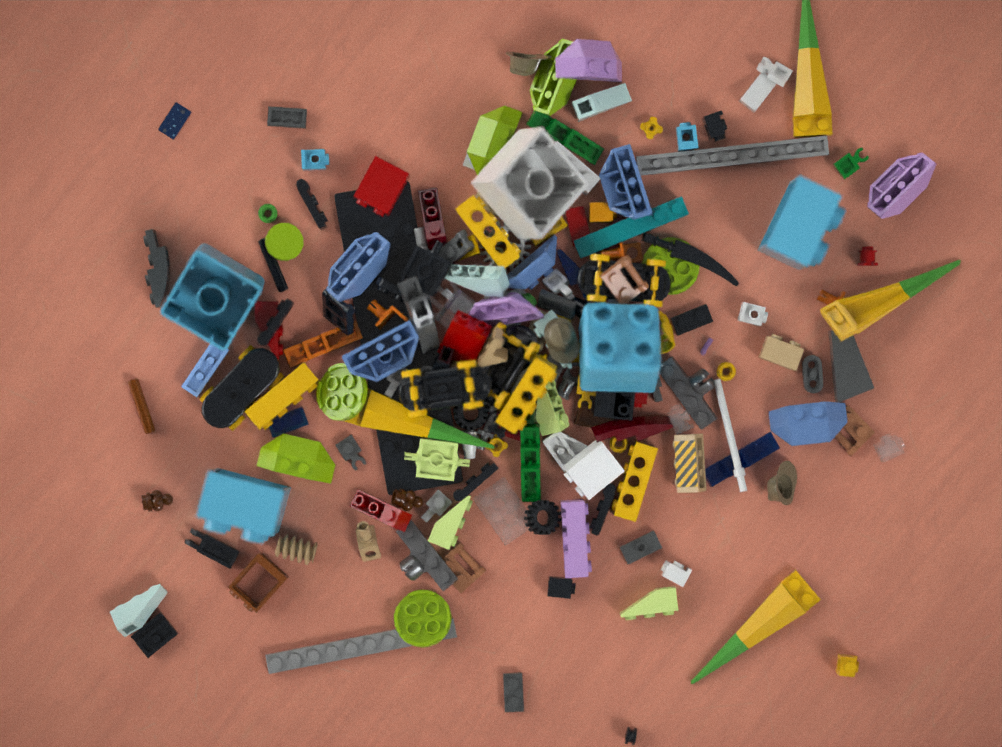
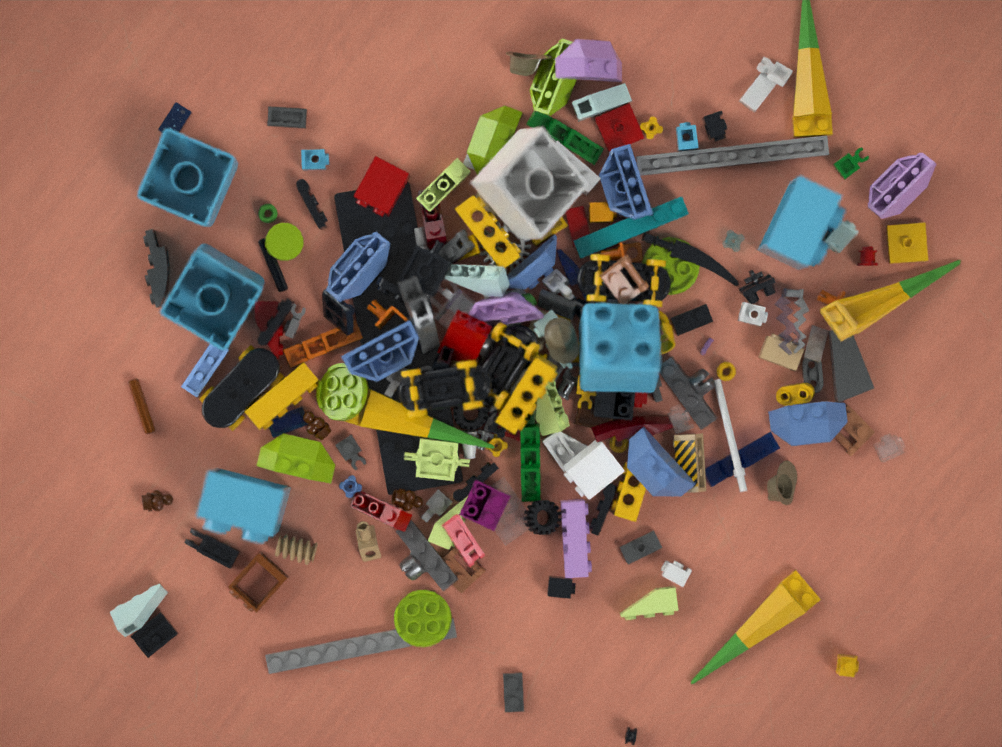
(188, 178): none -> medium azure brick
(292, 326): none -> light grey plate
(317, 426): none -> reddish brown piece
(355, 486): none -> medium blue plate
(444, 184): none -> yellowish green slope
(463, 540): none -> coral plate
(485, 505): none -> magenta slope
(493, 351): tan slope -> none
(619, 127): none -> red plate
(655, 467): none -> medium blue wedge
(728, 241): none -> clear light blue plate
(755, 284): none -> black hips
(791, 327): none -> piece
(794, 394): none -> yellow plate
(816, 343): none -> flat silver sticker
(841, 236): none -> light aqua slope
(907, 243): none -> yellow plate

